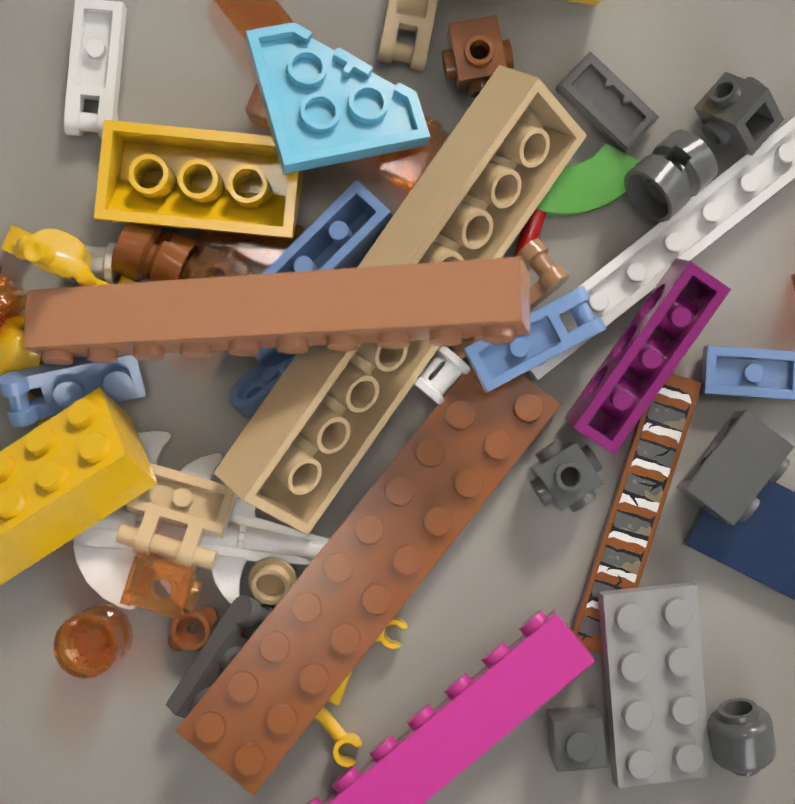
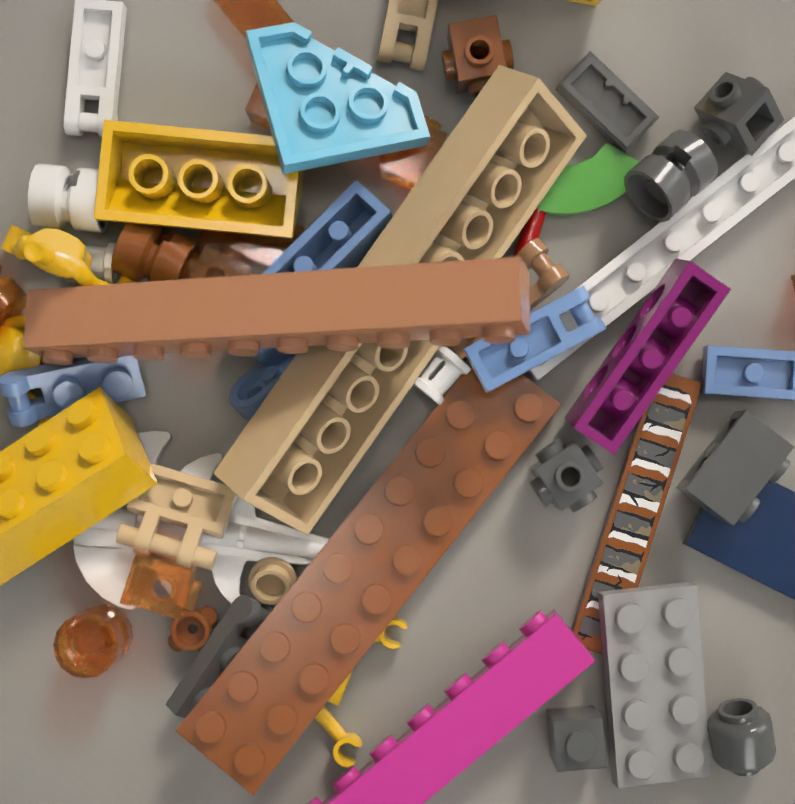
(64, 198): none -> white wheel

